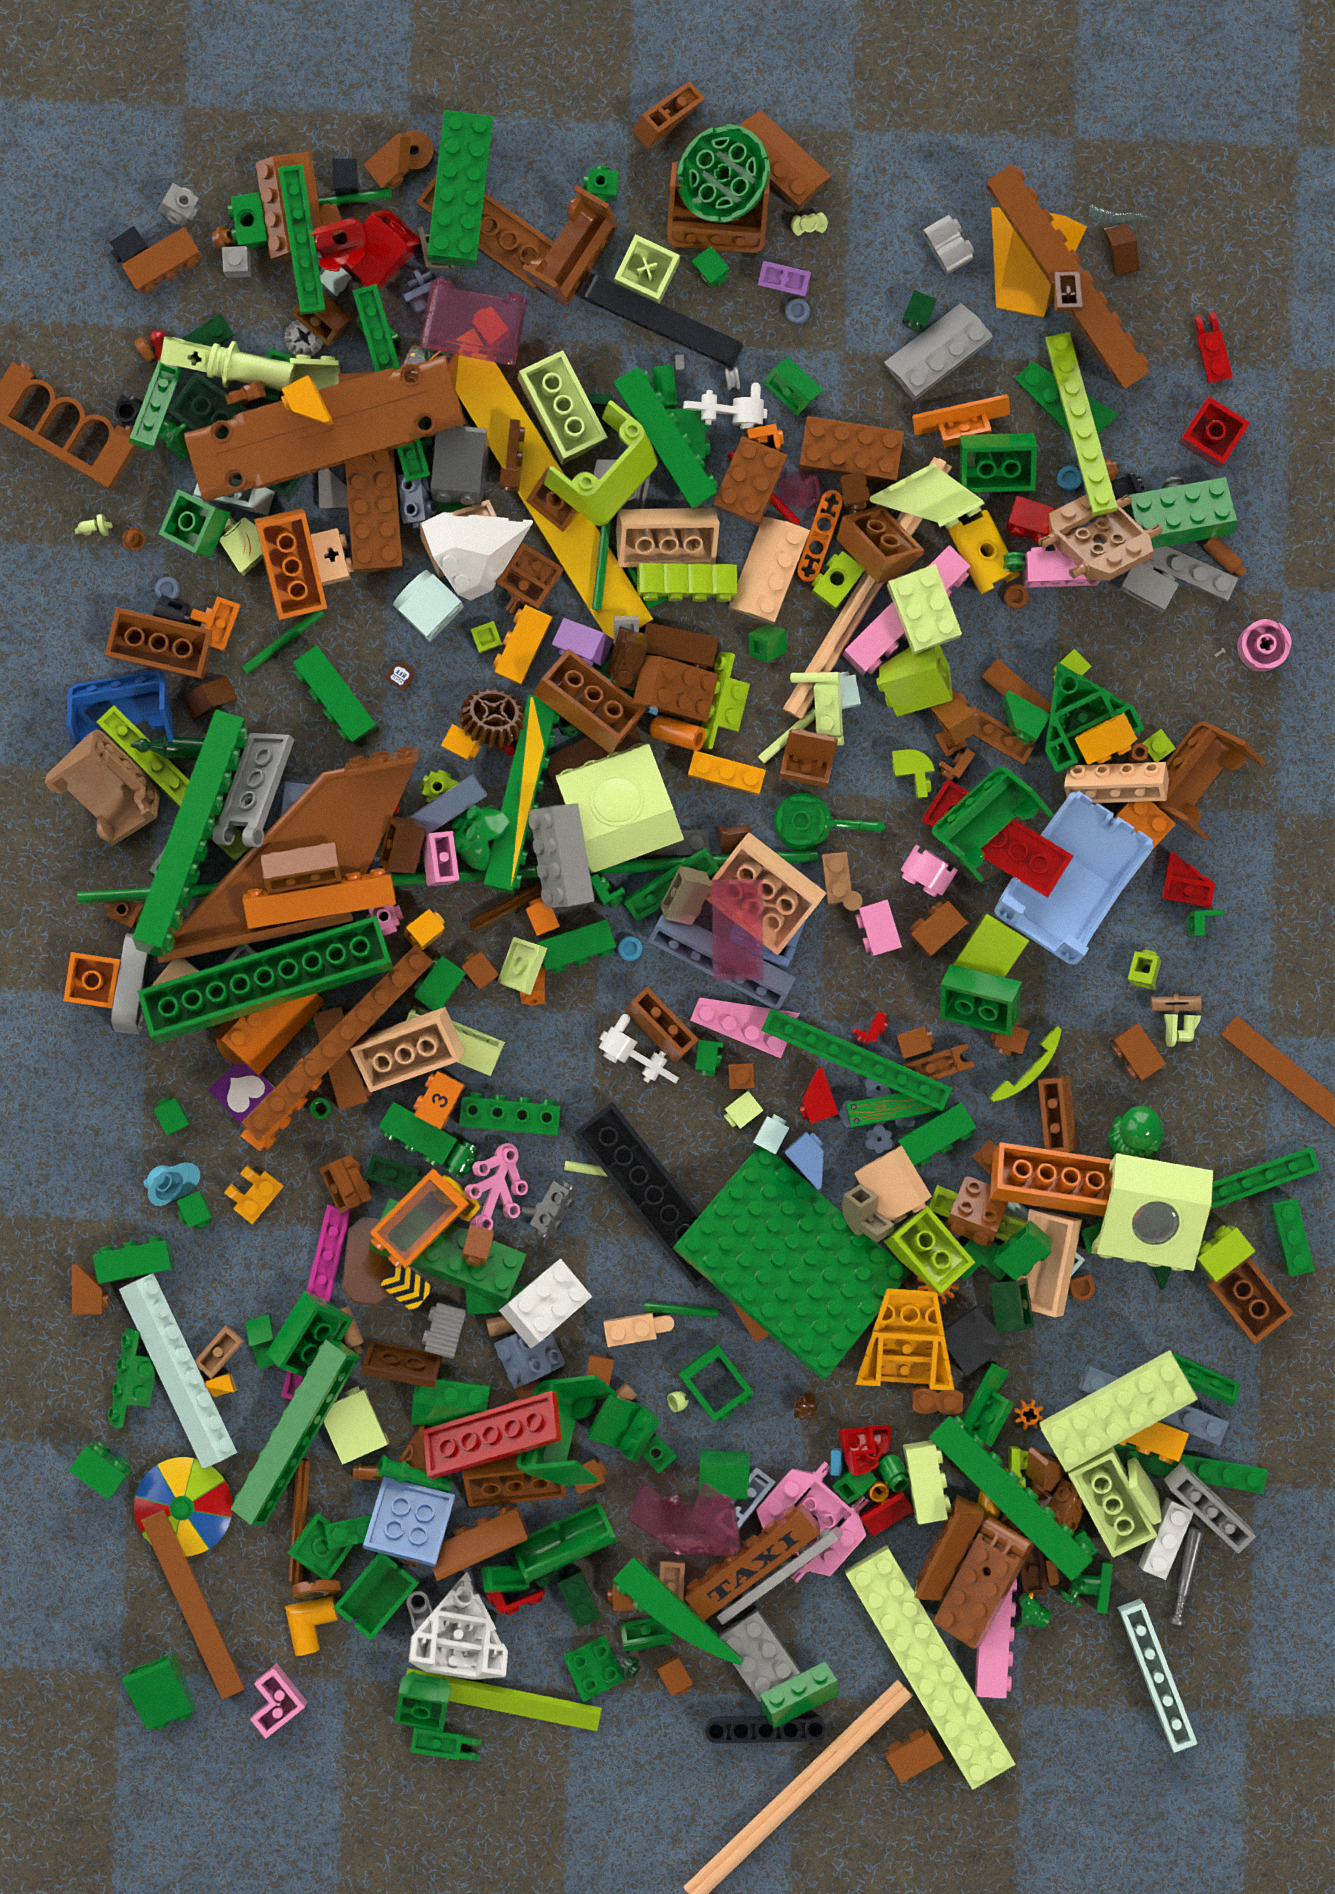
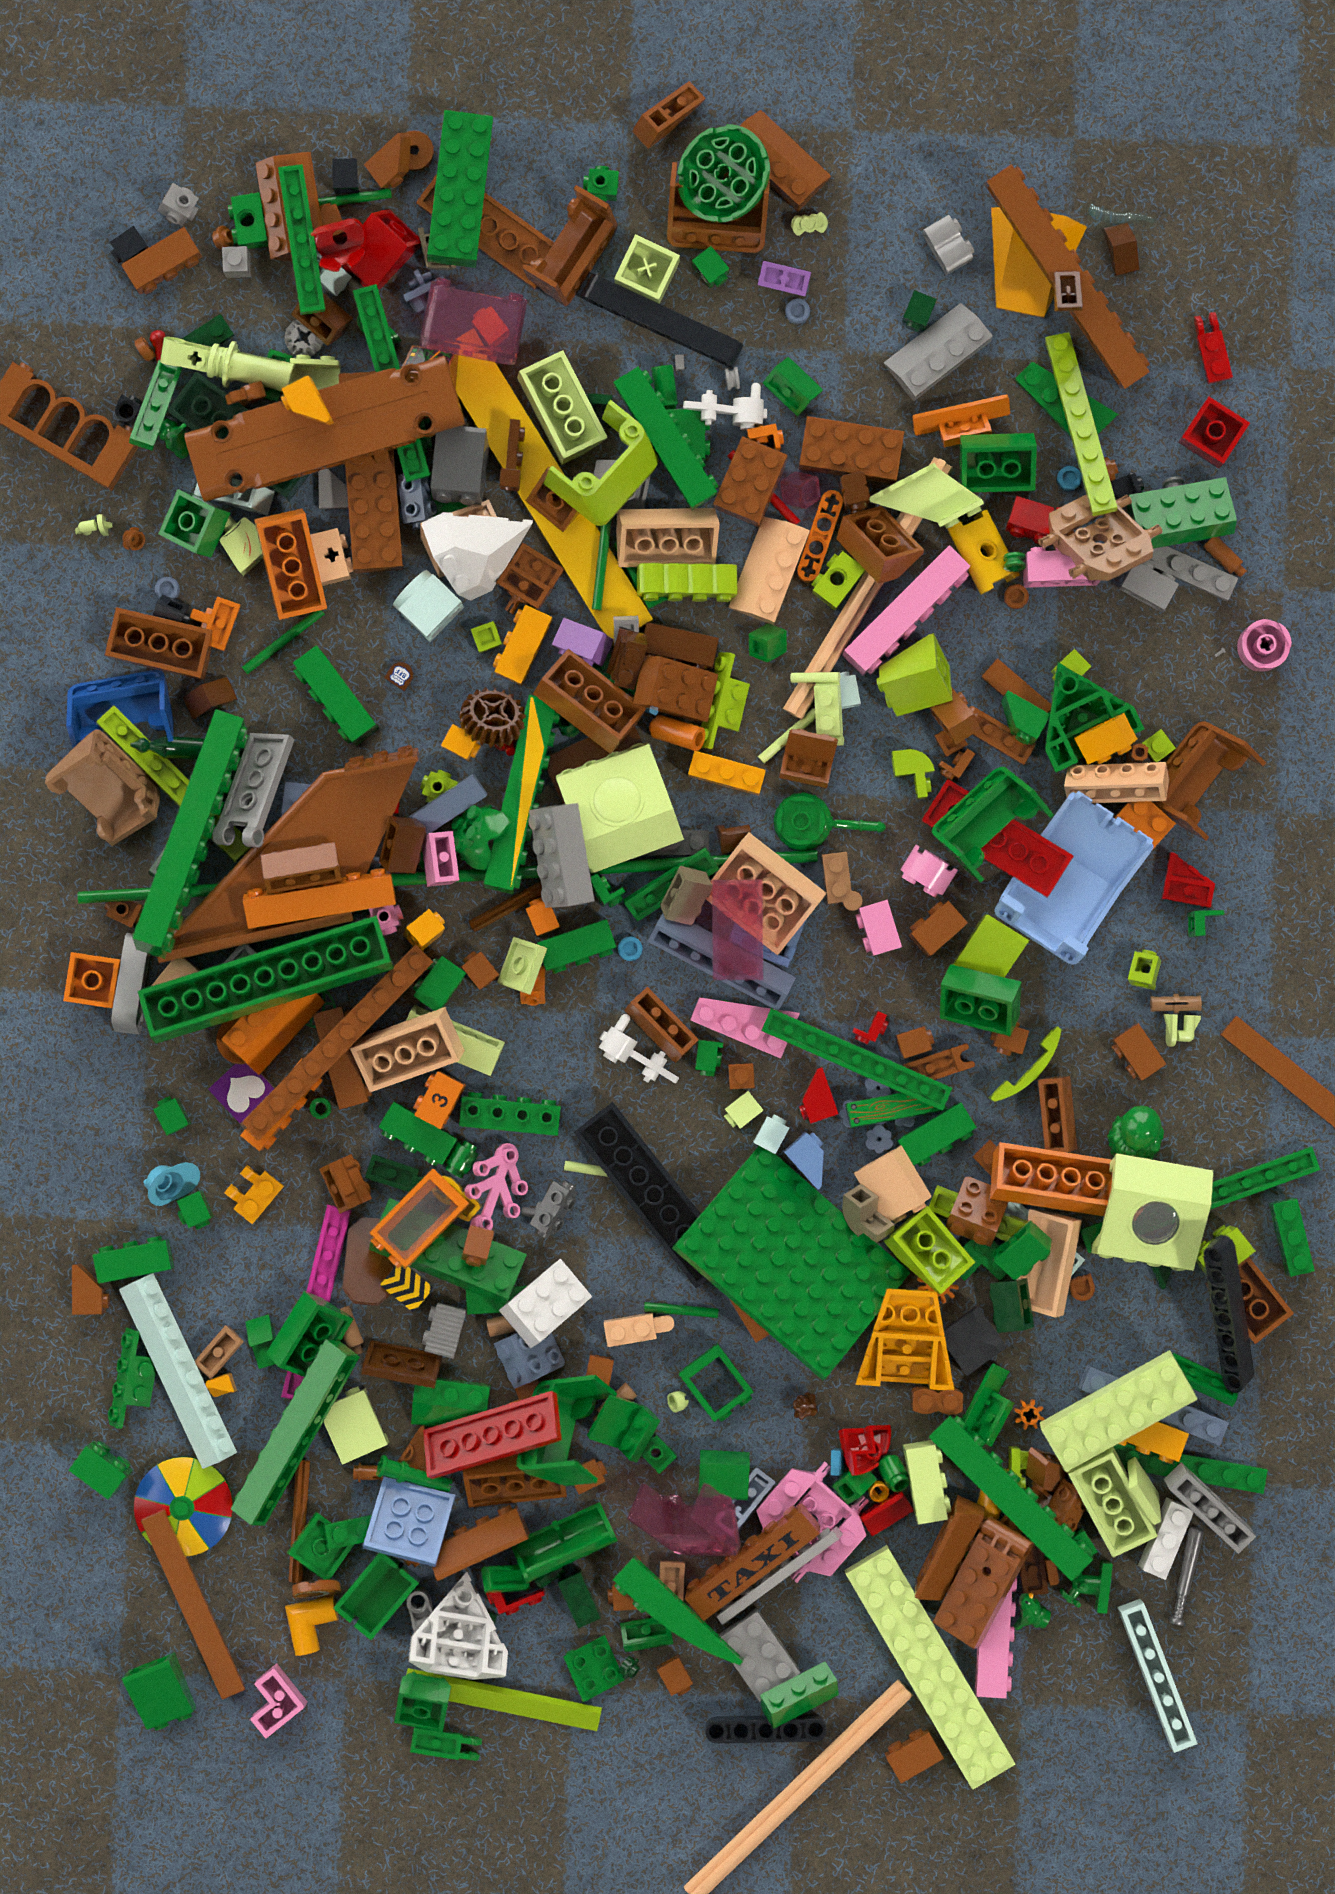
(924, 609): yellowish green brick -> none
(1229, 1313): none -> black beam

